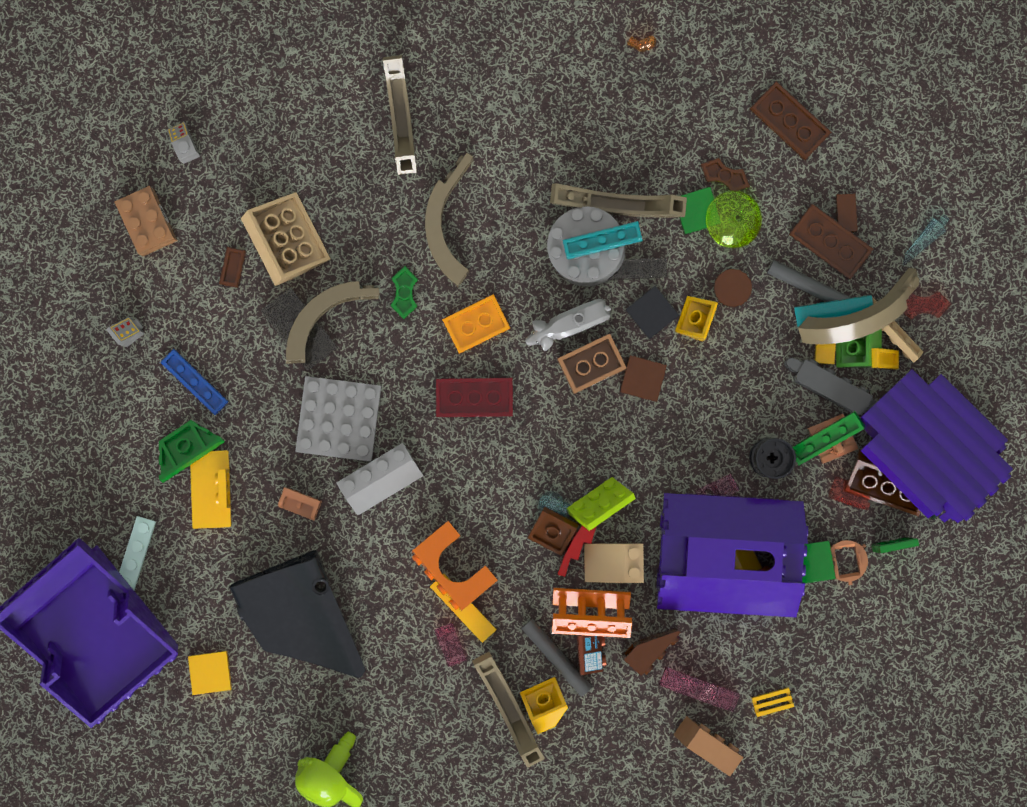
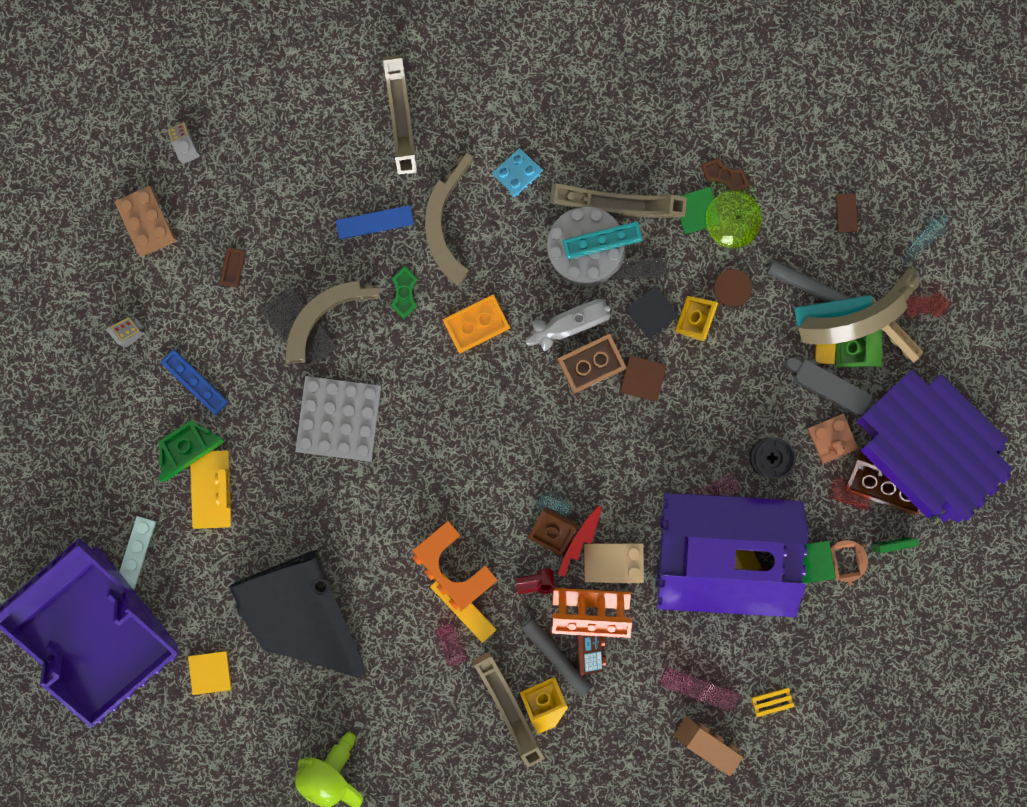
(285, 238): tan slope -> none
(299, 503): nougat hinge -> none
(374, 222): none -> blue tile
(379, 479): light grey slope -> none
(474, 397): dark red plate -> none
(517, 172): none -> medium azure hinge
(541, 582): none -> dark red piece
(600, 503): lime plate -> none
(642, 45): clear orange arm -> none
(646, 650): reddish brown slope -> none
(790, 120): reddish brown tile -> none
(828, 437): green plate -> none
(831, 241): reddish brown tile -> none
(885, 359): yellow tile -> none

